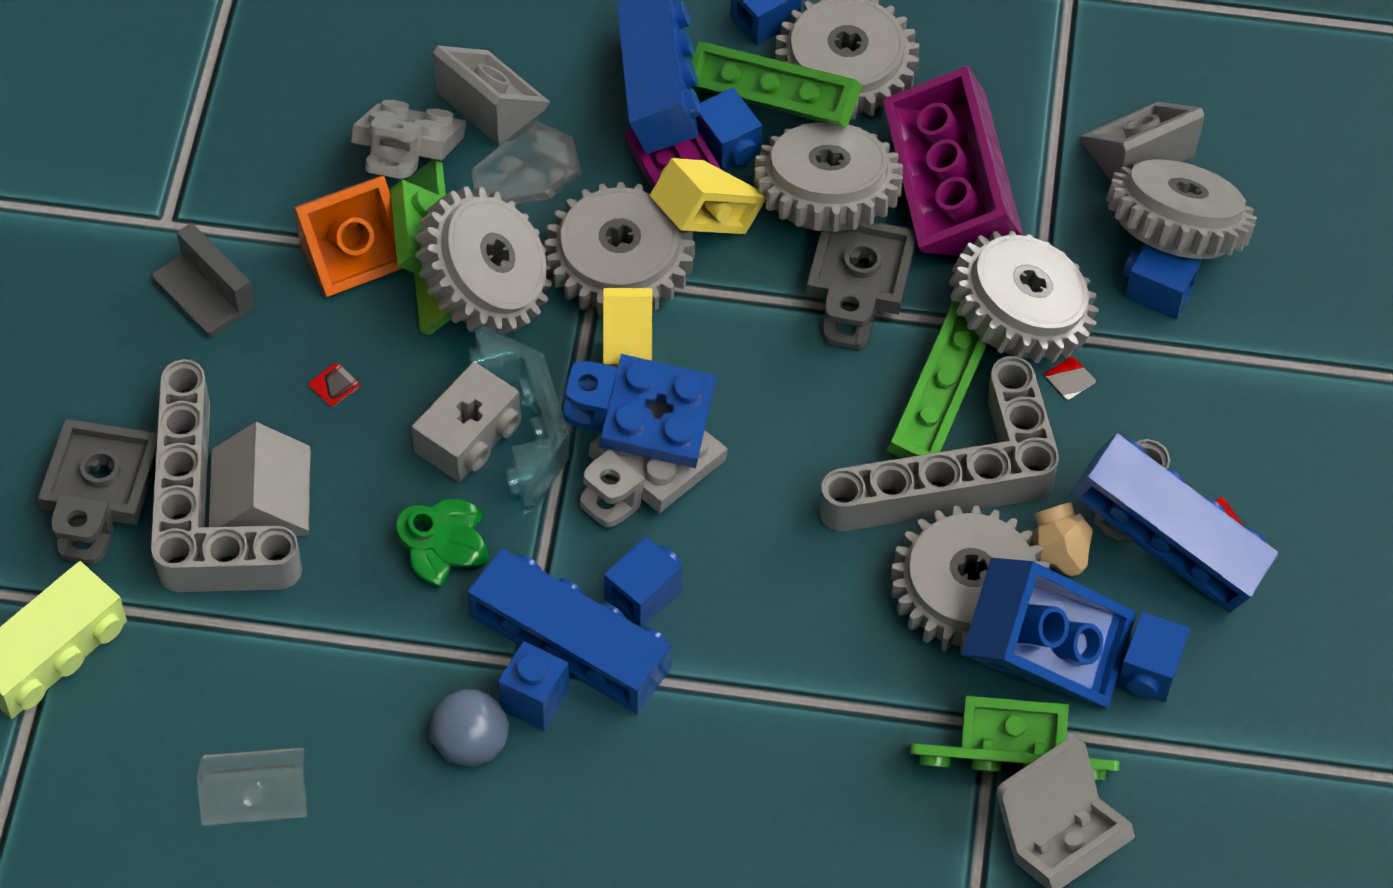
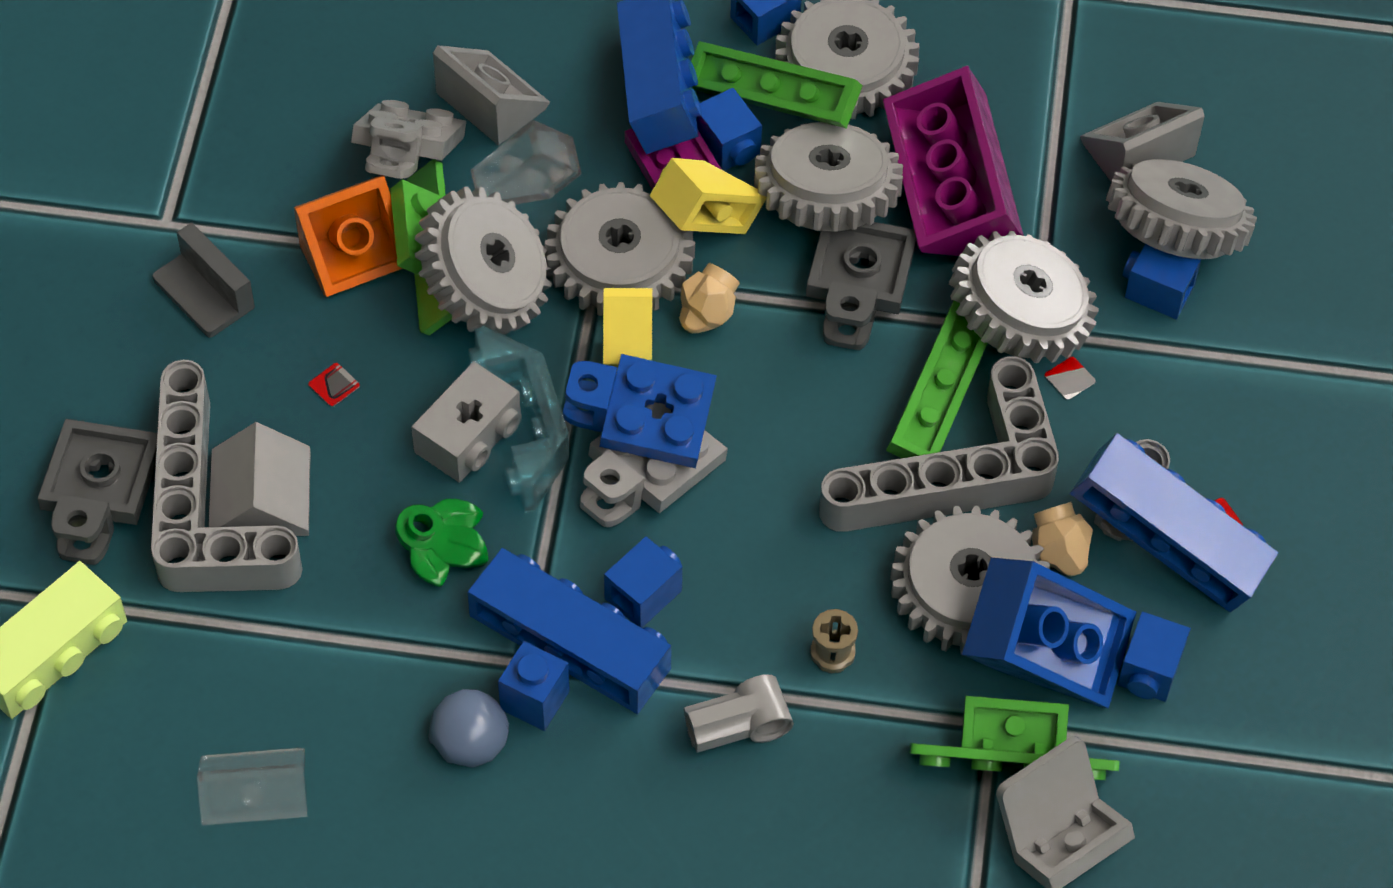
(707, 299): none -> tan rock
(752, 711): none -> light grey piece
(845, 634): none -> dark tan bush

